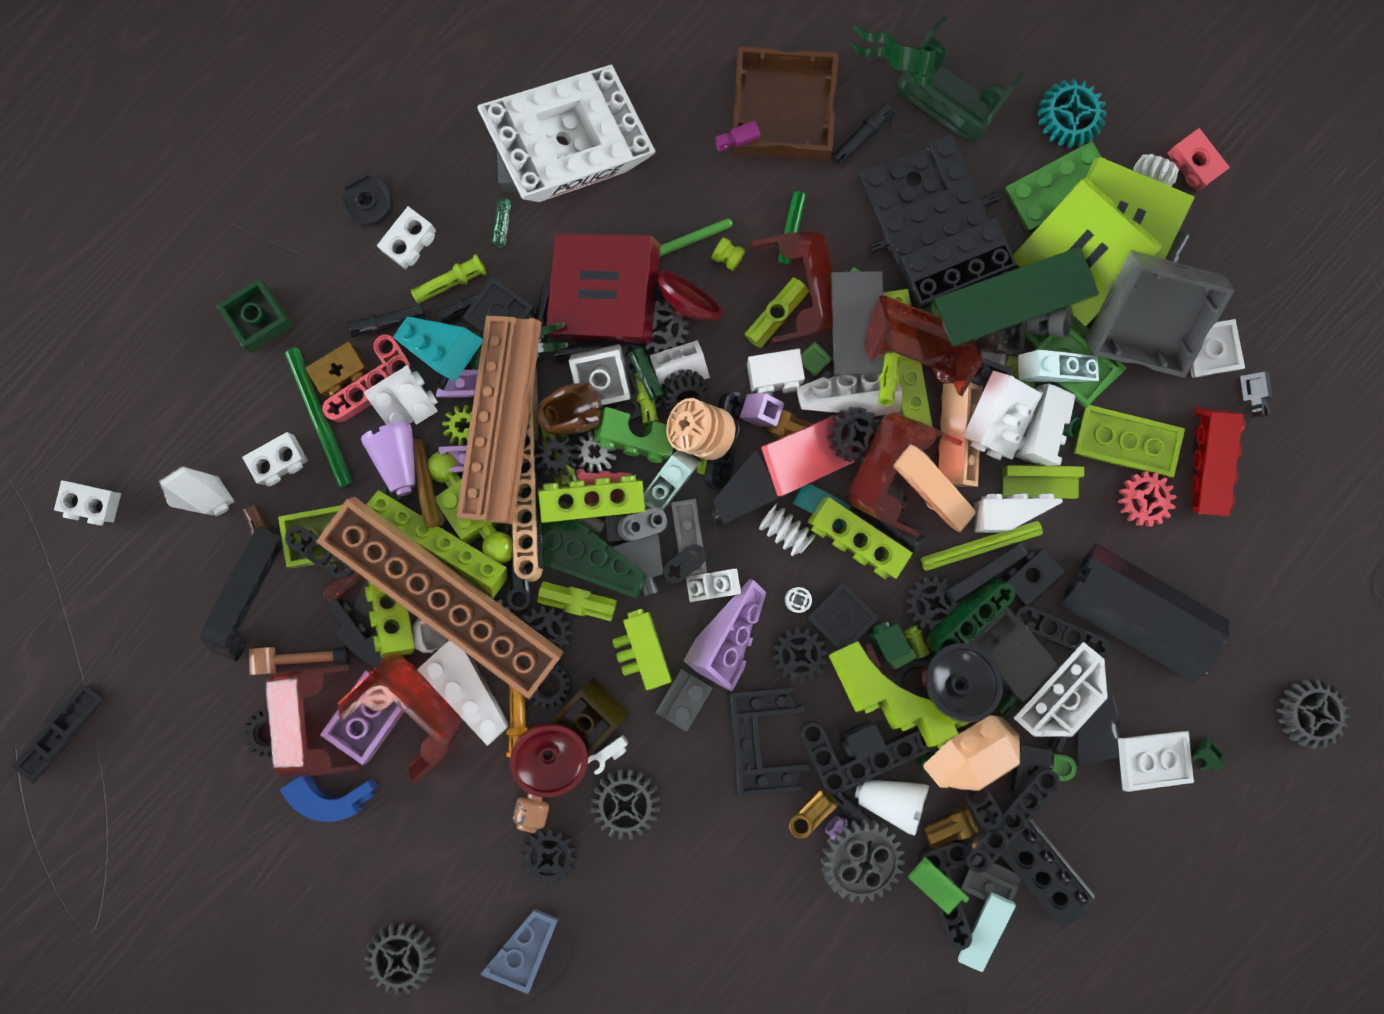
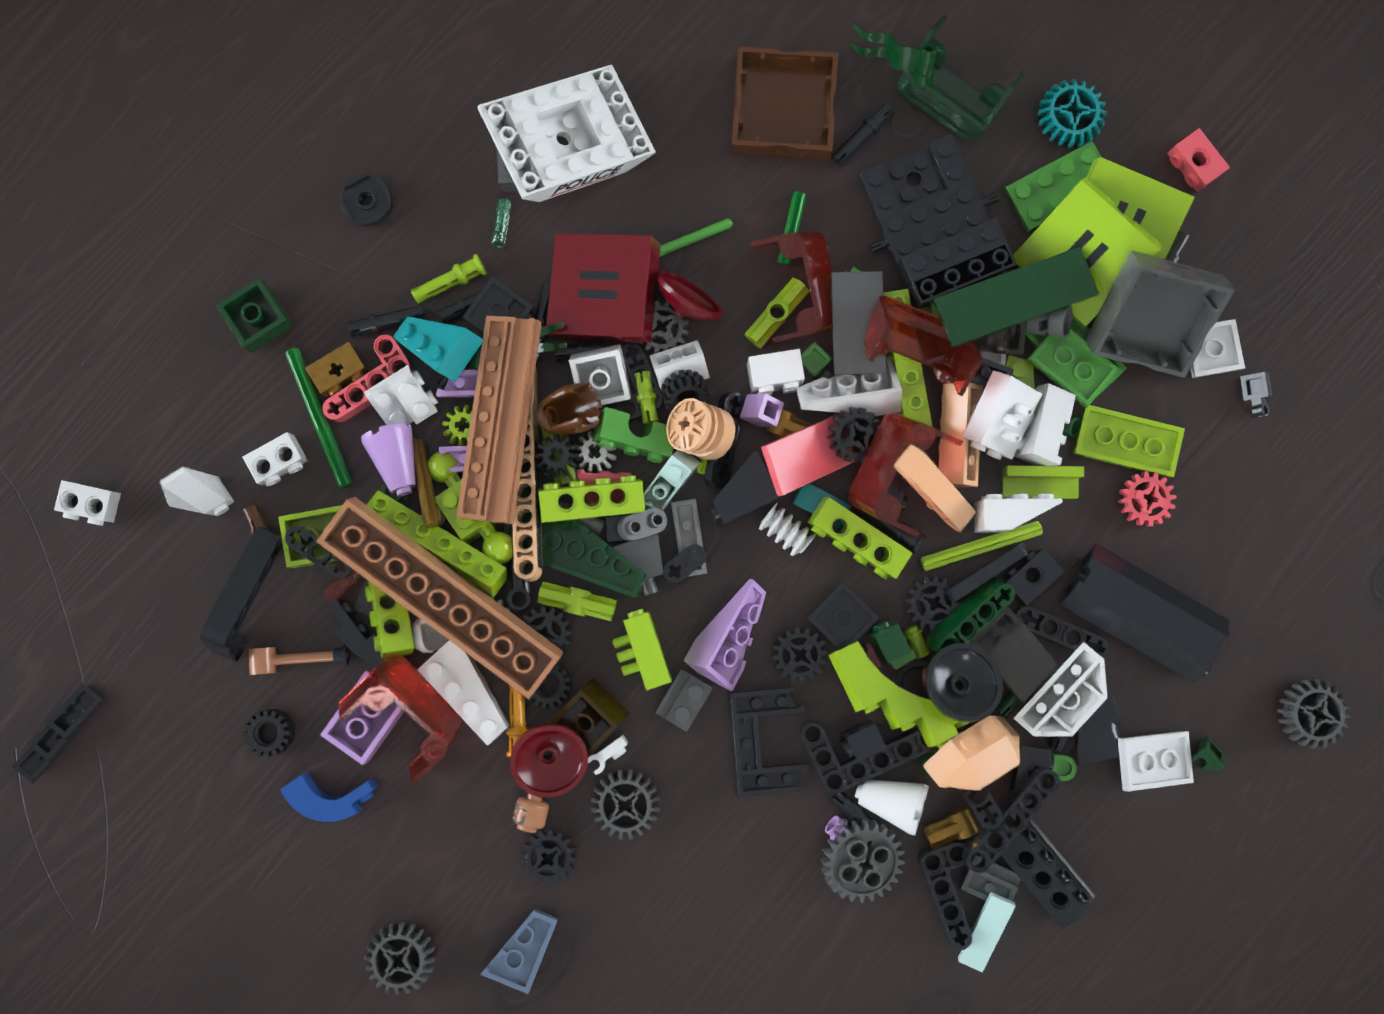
(287, 724): clear red windscreen -> none
(401, 235): white brick -> none
(646, 374): dark green pin -> none
(713, 585): white slope -> none
(728, 254): lime wheel -> none
(738, 136): magenta bar -> none
(798, 599): white wheel -> none
(814, 813): pearl gold piece -> none
(889, 379): lime pin -> none
(937, 886): bright green panel -> none
(1057, 367): light aqua slope -> none
(1157, 169): white gear -> none
(1216, 460): red wedge -> none

